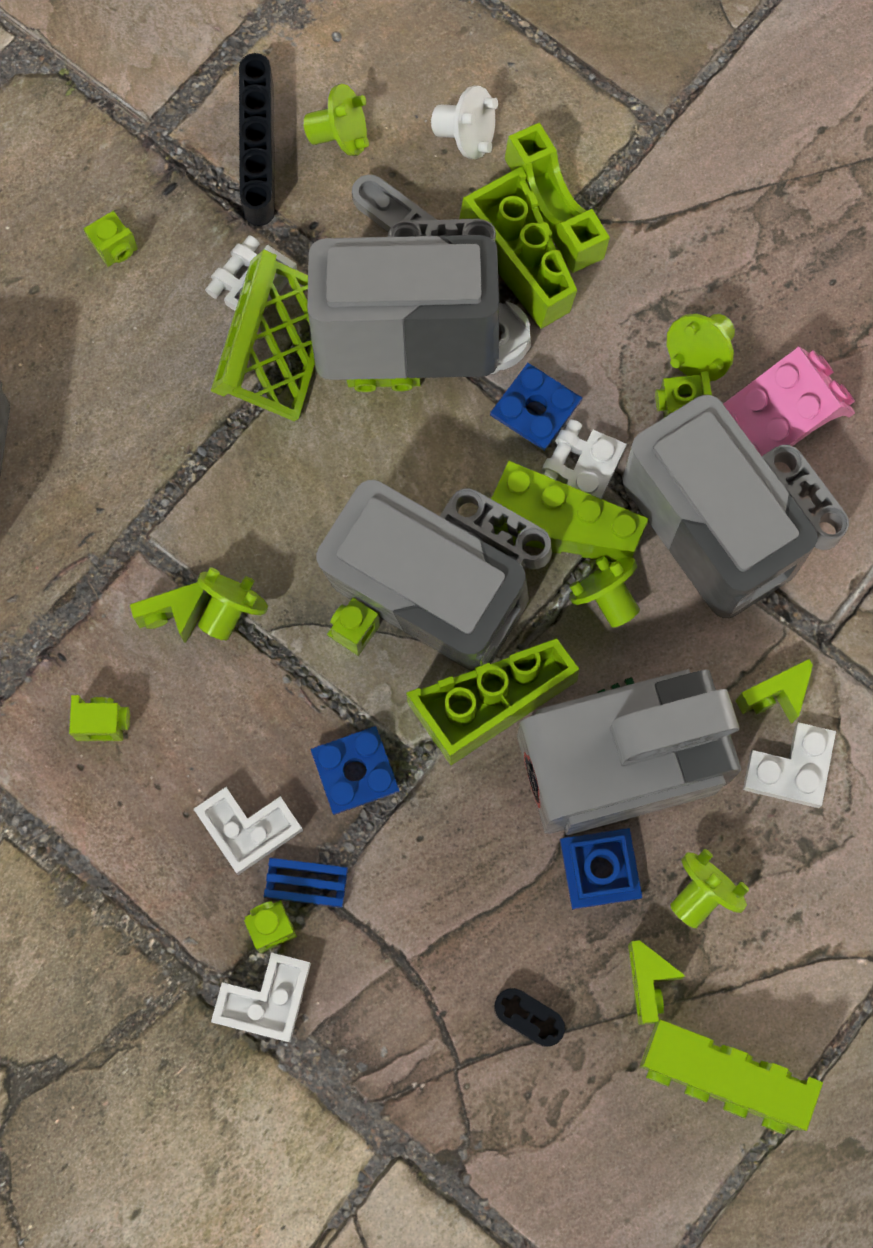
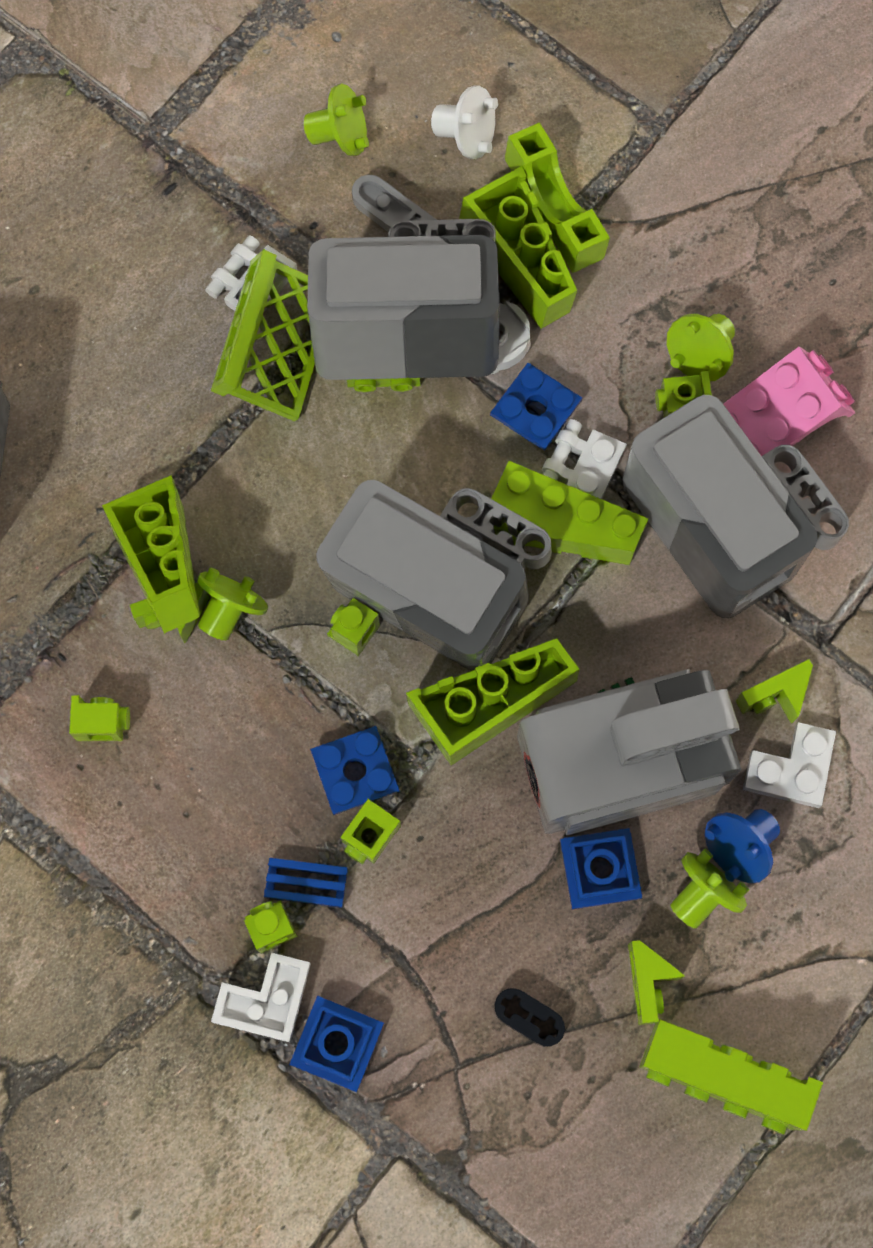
(111, 239): lime bracket -> none
(156, 545): none -> lime wedge
(243, 838): white plate -> none
(260, 153): black beam -> none
(348, 1067): none -> blue piece
(369, 818): none -> lime brick
(608, 590): lime piece -> none
(742, 844): none -> blue piece

